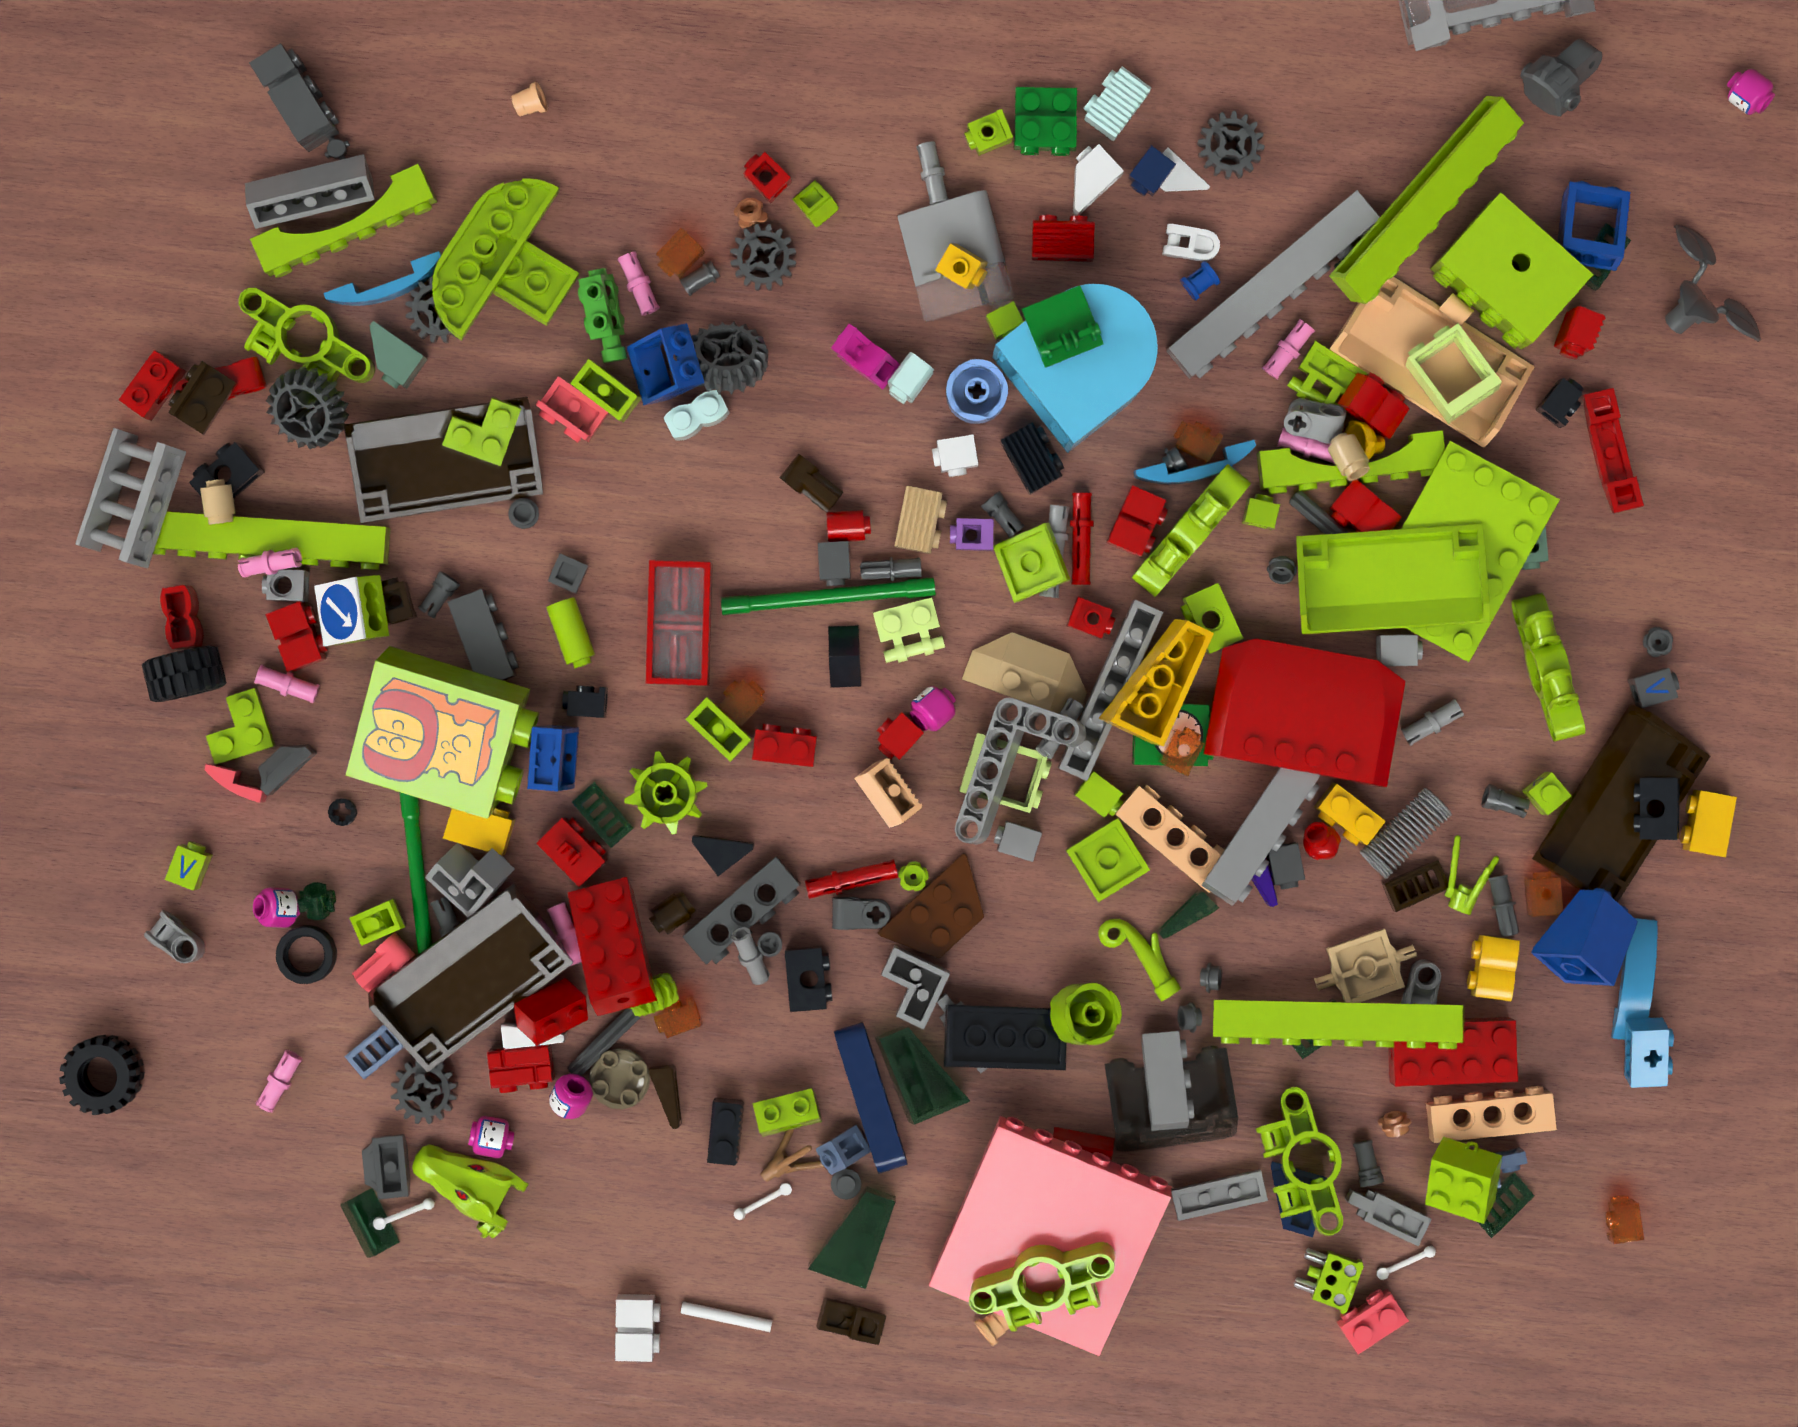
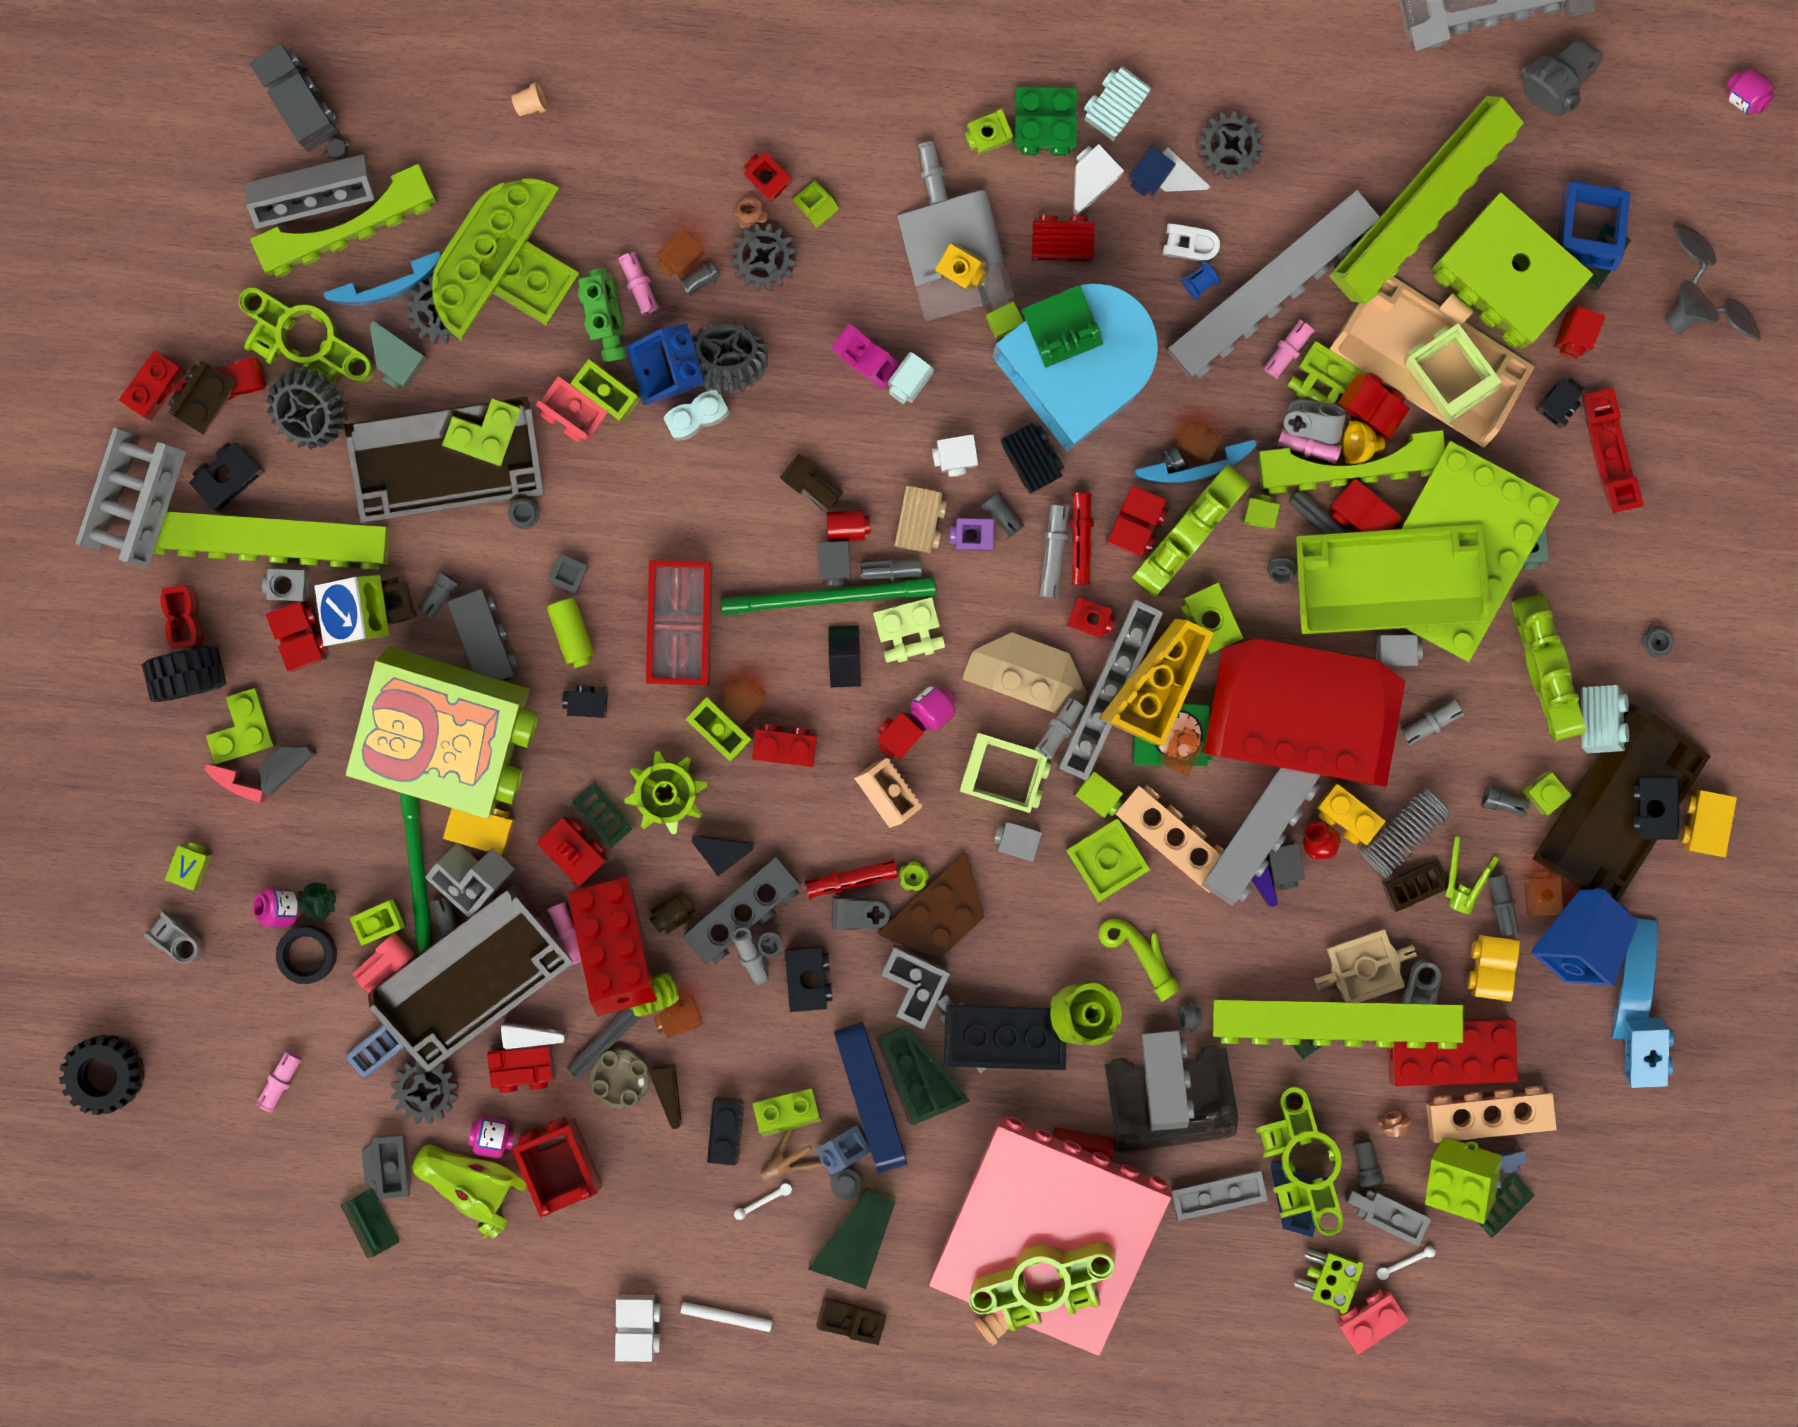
(218, 502): tan brick -> none
(270, 562): bright pink pin -> none
(287, 684): bright pink pin -> none
(336, 805): black bush -> none
(380, 1223): white hinge -> none
(548, 760): blue window -> none
(551, 1011): red brick -> none
(559, 1173): none -> red container
(570, 1096): dark pink head -> none
(992, 383): light blue brick -> none
(1004, 760): light grey beam -> none
(1031, 562): lime plate -> none
(1193, 910): clear green slope -> none
(1211, 977): dark grey plate -> none
(1349, 456): tan brick -> none
(1604, 719): none -> light aqua brick
(1624, 1220): clear orange brick -> none
(1654, 687): dark grey brick -> none

